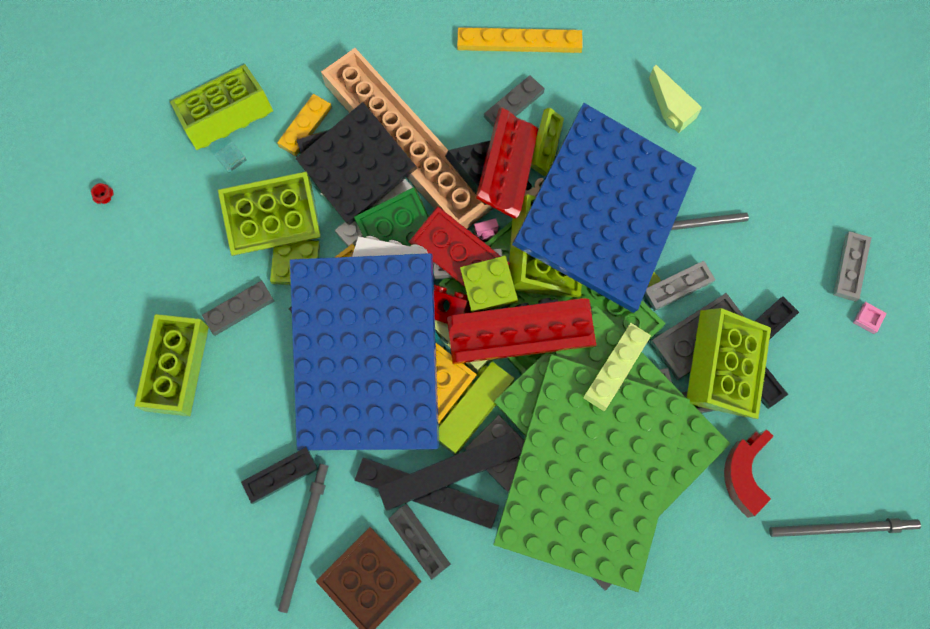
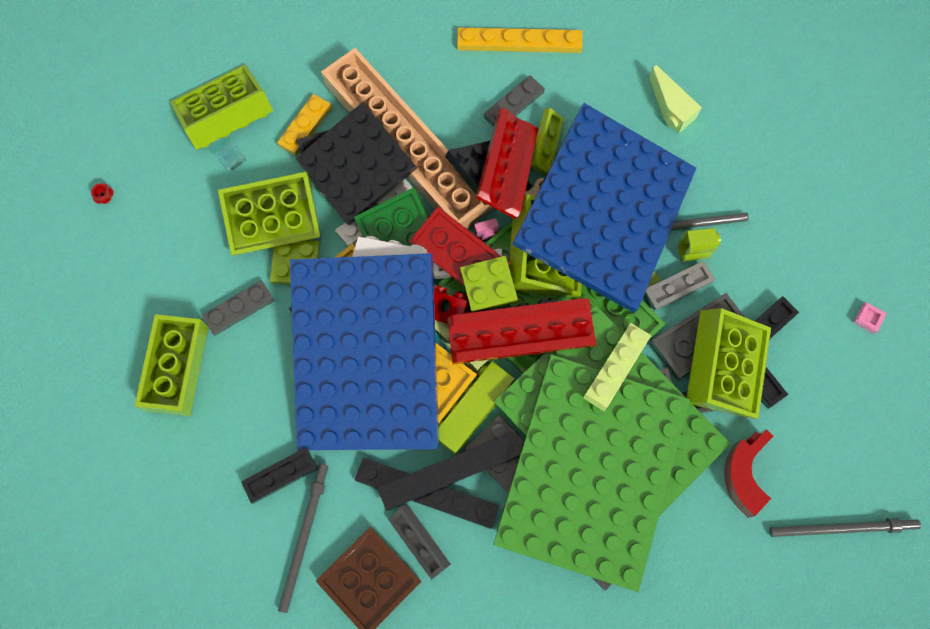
(698, 244): none -> lime brick
(852, 266): light grey plate -> none

